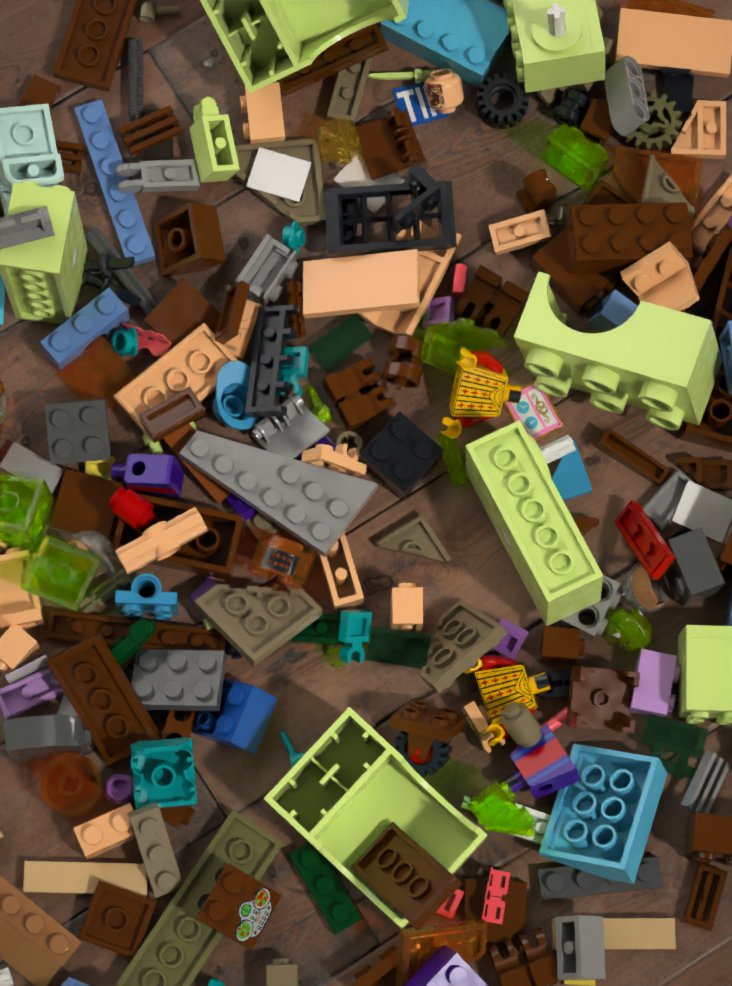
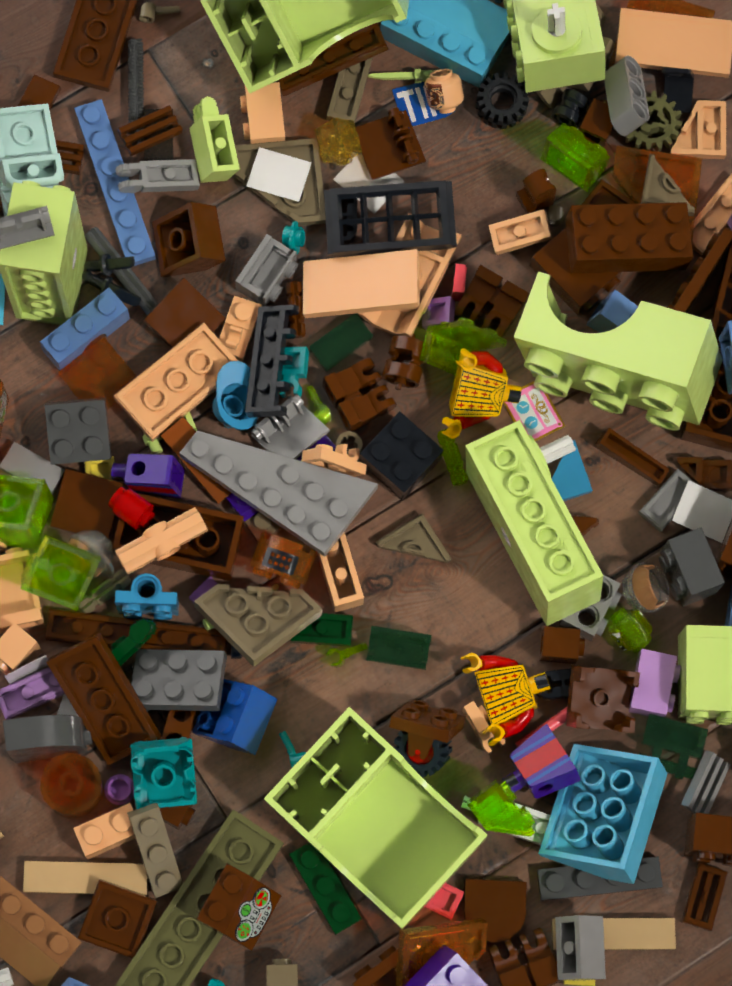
(125, 341): teal plate -> none
(156, 347): coral piece -> none
(172, 414): reddish brown tile -> none
(232, 312): reddish brown tile -> none
(354, 630): teal plate -> none
(406, 608): light nougat brick -> none
(406, 875): reddish brown tile -> none
(429, 197): black bracket -> none
(462, 639): dark tan plate -> none
(495, 890): coral piece -> none
(512, 641): medium lavender plate -> none
(521, 724): dark tan brick -> none
(644, 540): red tile -> none
(663, 279): light nougat bracket -> none

